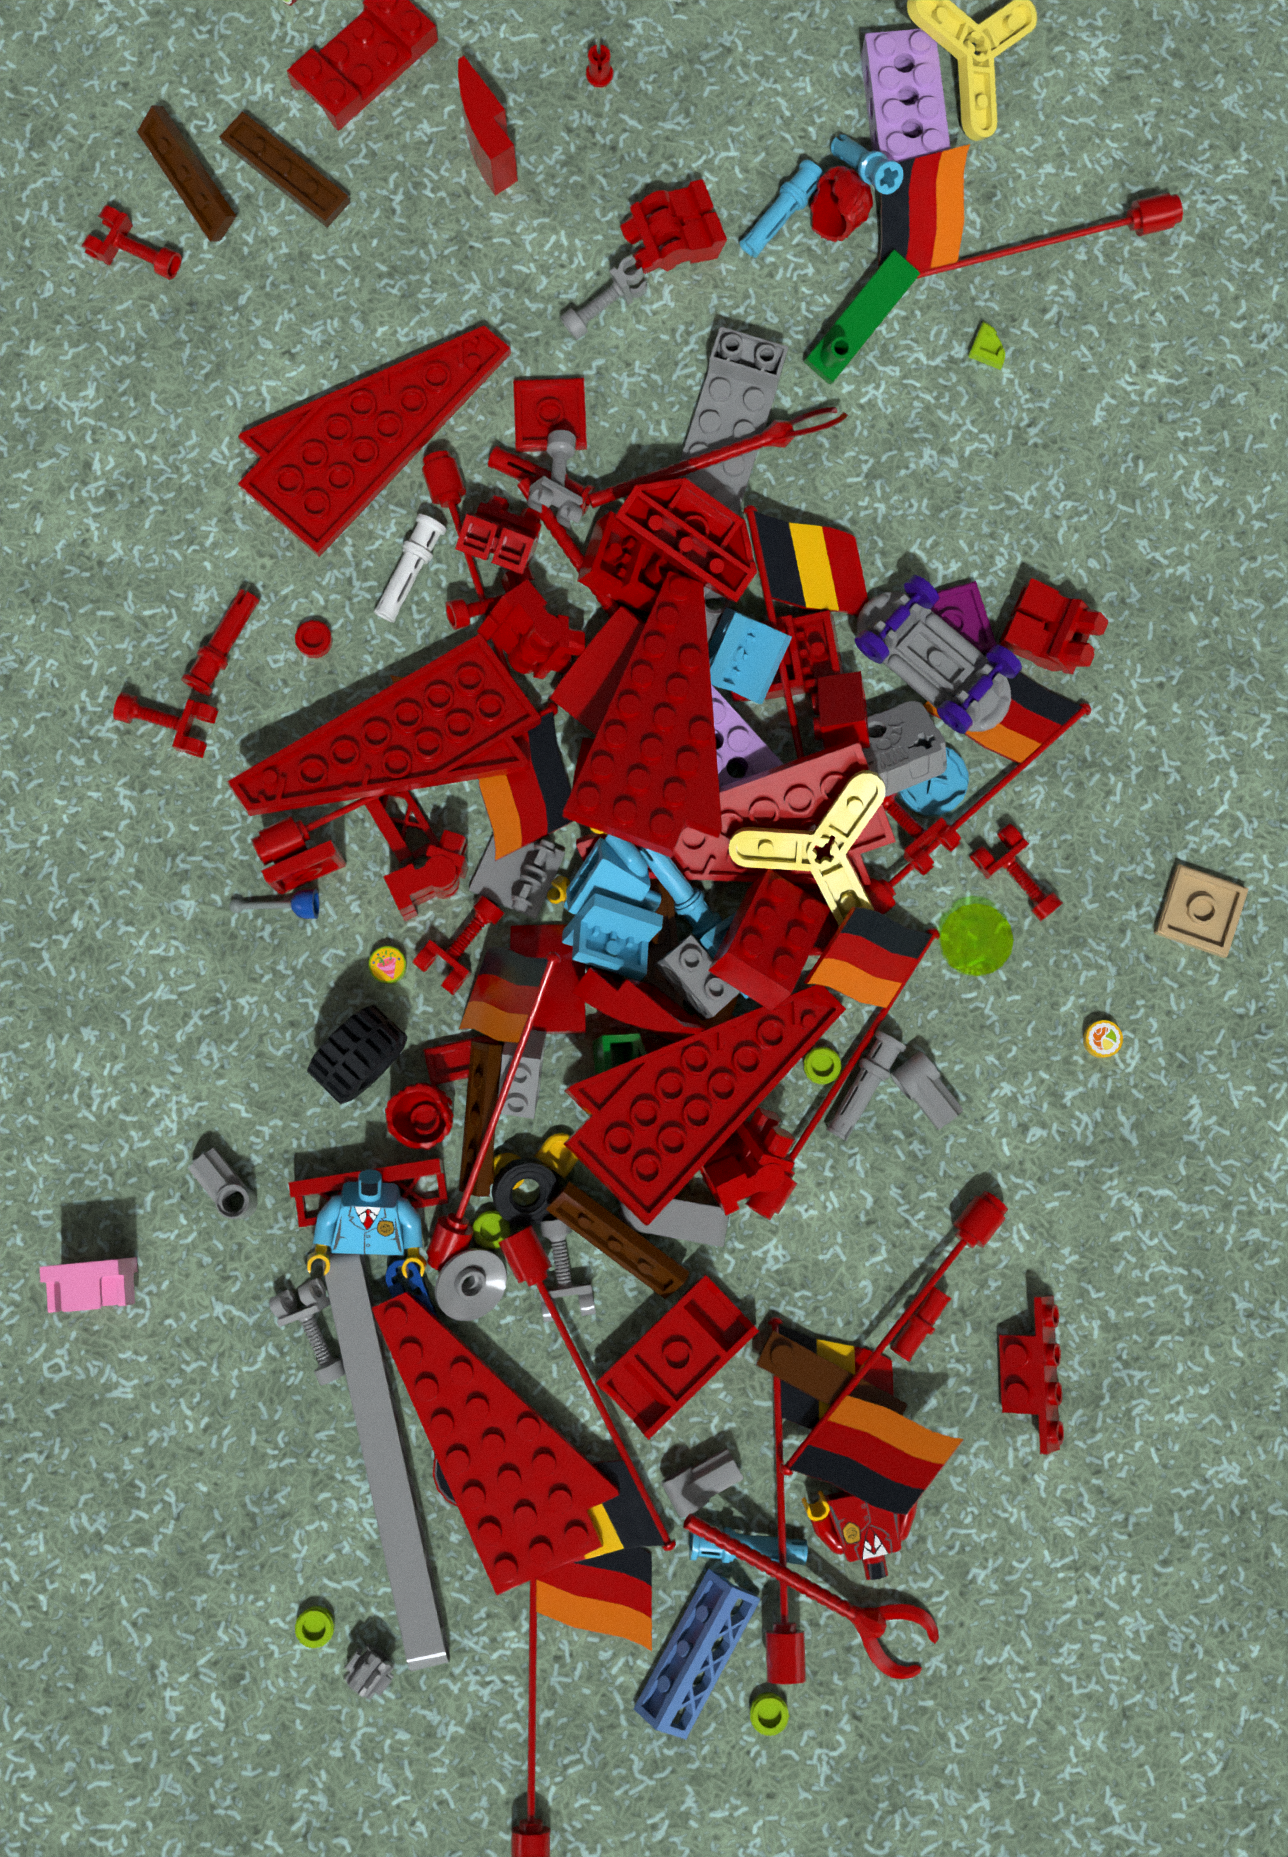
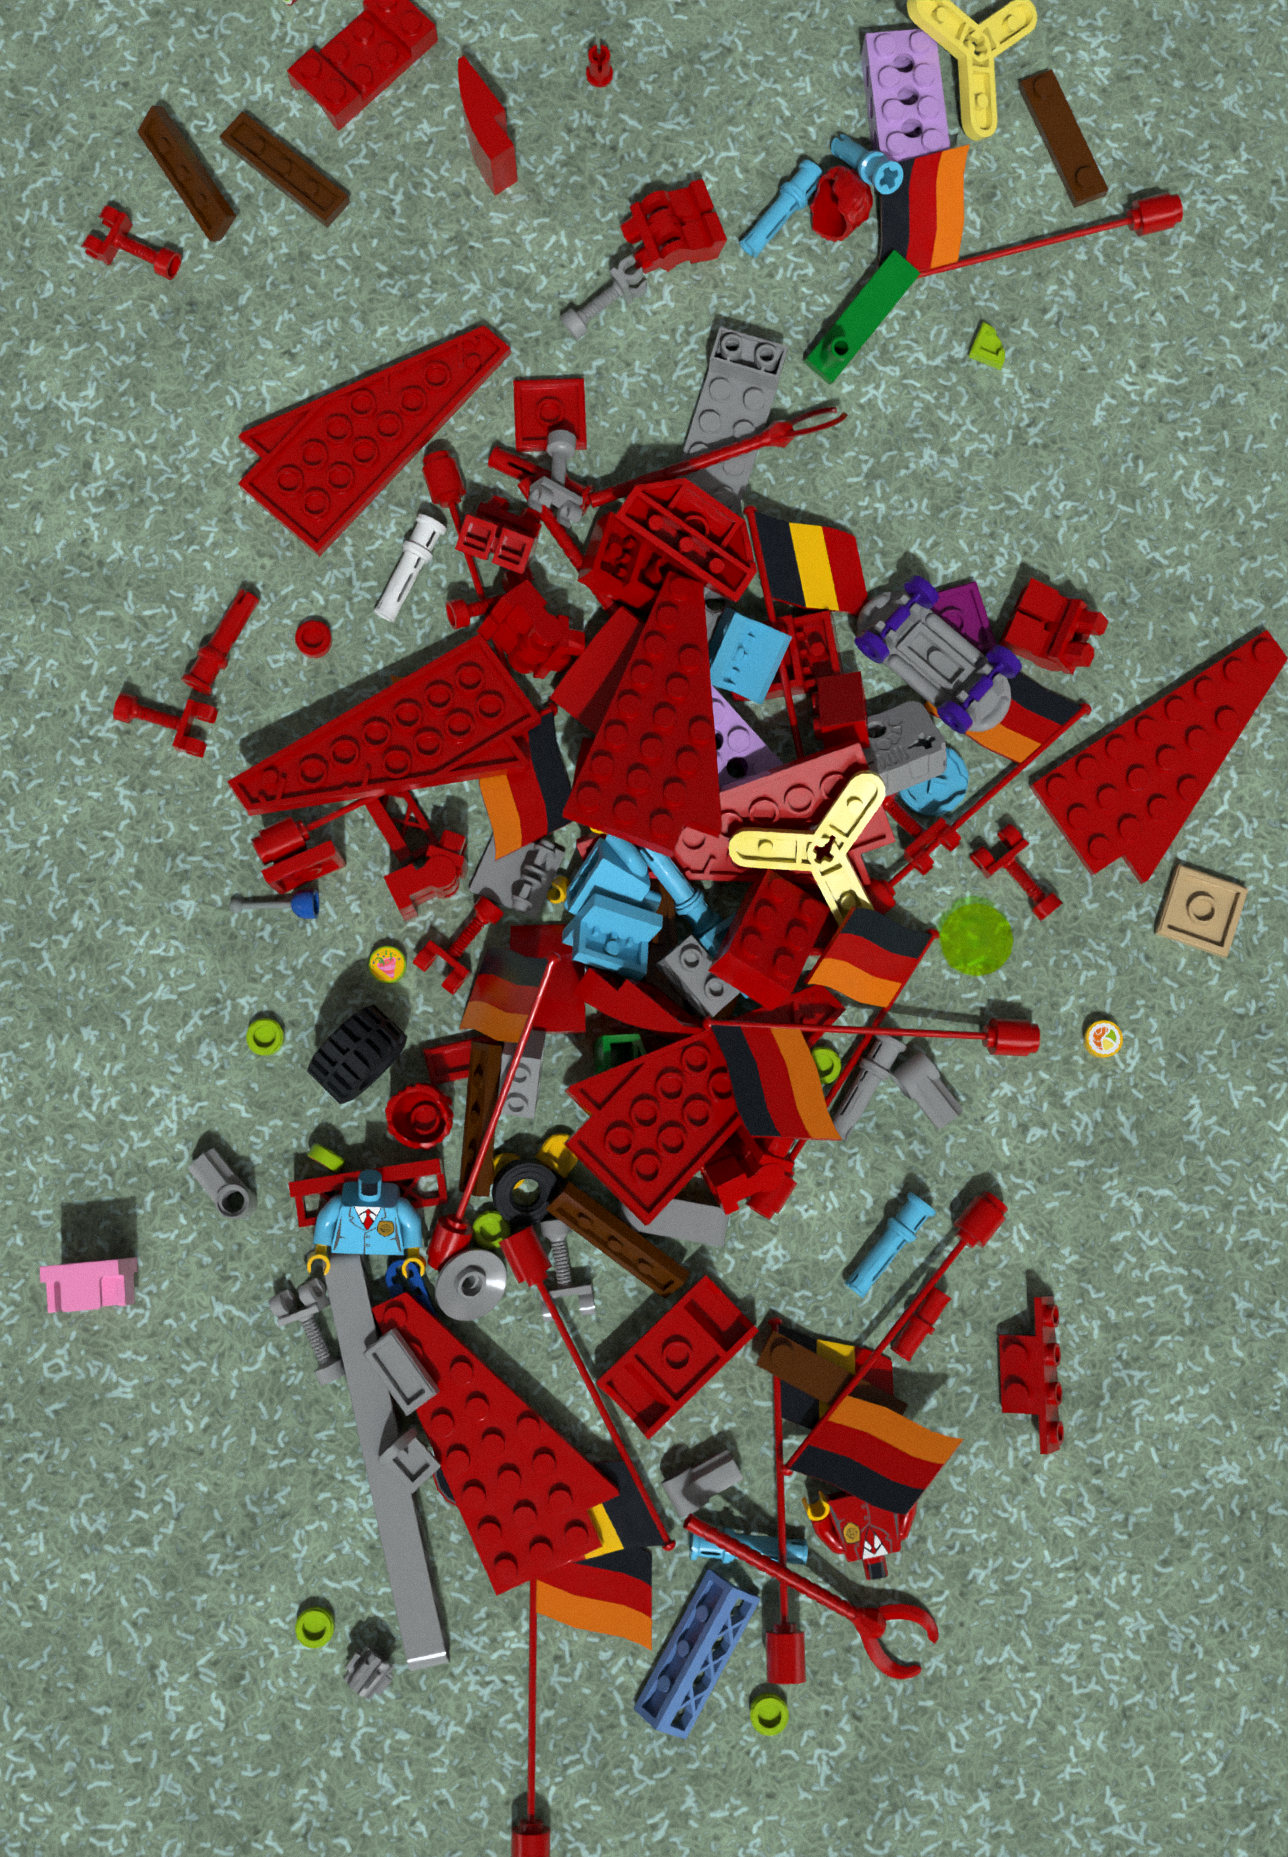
(265, 1037): none -> lime tile
(326, 1158): none -> lime tile
(401, 1371): none -> light grey tile
(409, 1460): none -> light grey tile
(779, 1083): none -> flag
(899, 1232): none -> medium azure pin
(1063, 138): none -> reddish brown plate
(1148, 774): none -> red wing

